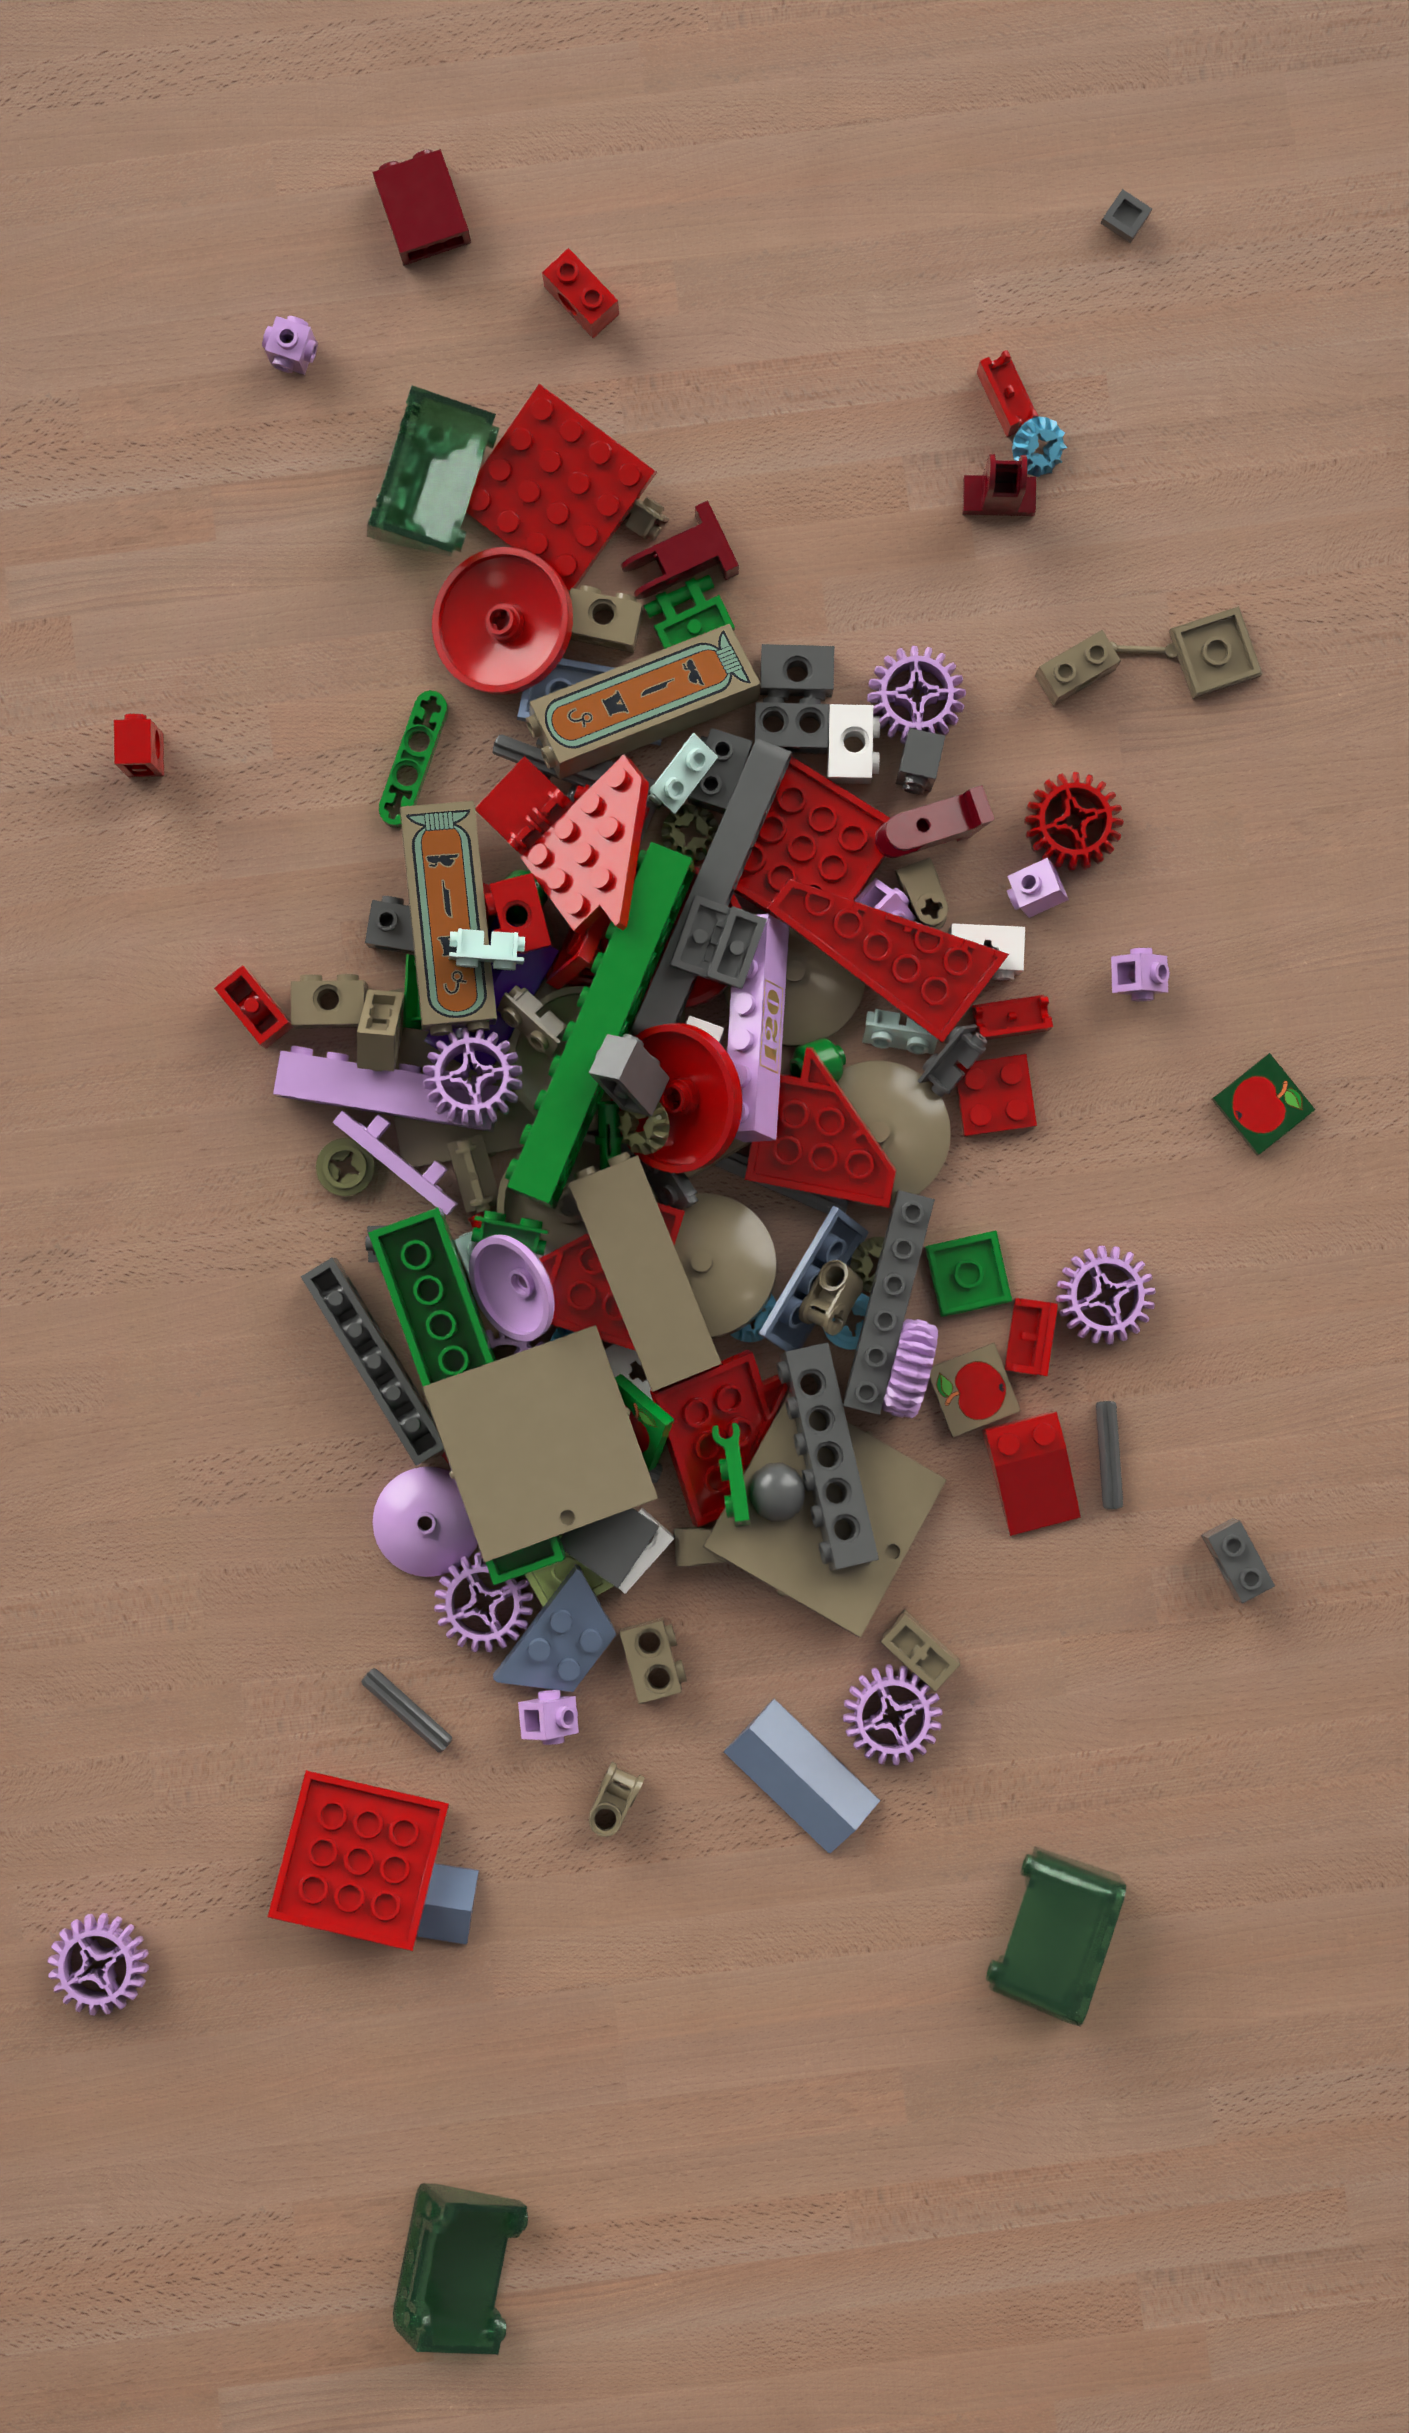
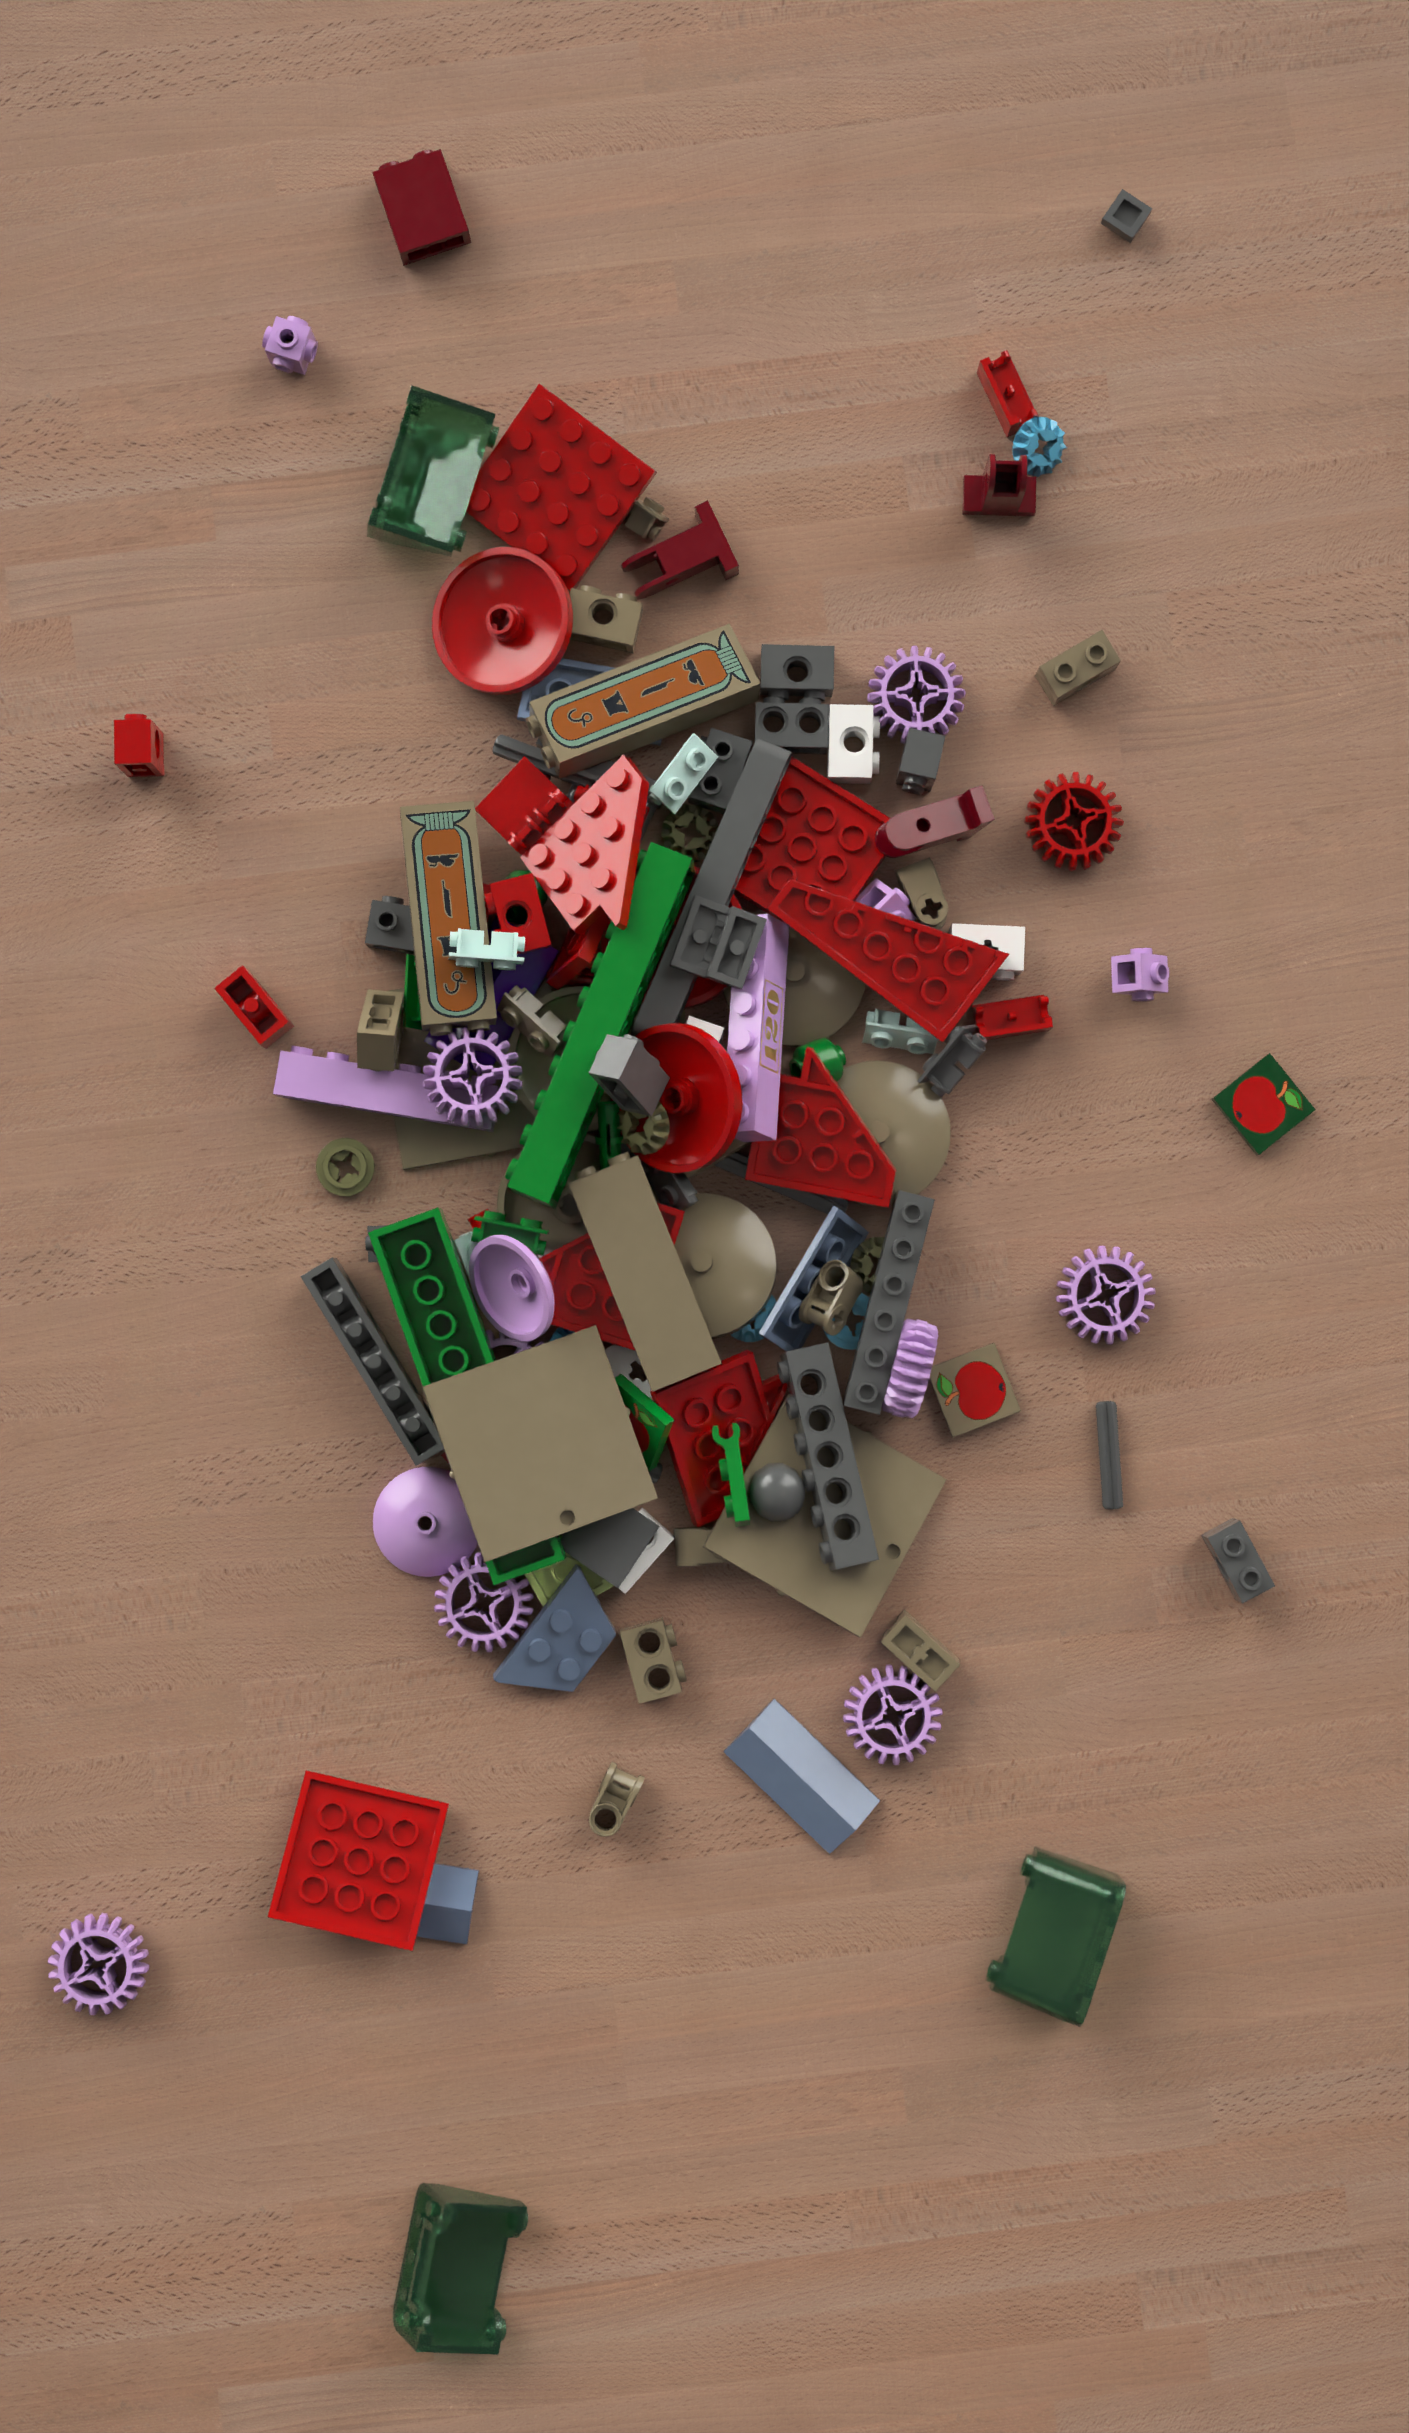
(306, 1002): dark tan brick -> none
(369, 1139): lavender hinge -> none
(406, 1710): dark grey axle -> none
(408, 757): green beam -> none
(474, 1173): dark tan hinge -> none
(555, 1720): lavender brick -> none
(580, 293): red brick -> none
(693, 622): green plate -> none
(968, 1273): green tile -> none
(996, 1096): red plate -> none
(1031, 1336): red hinge -> none
(1032, 1472): red slope -> none
(1036, 888): lavender brick -> none
(1169, 650): dark tan hinge -> none
(1215, 652): dark tan tile -> none

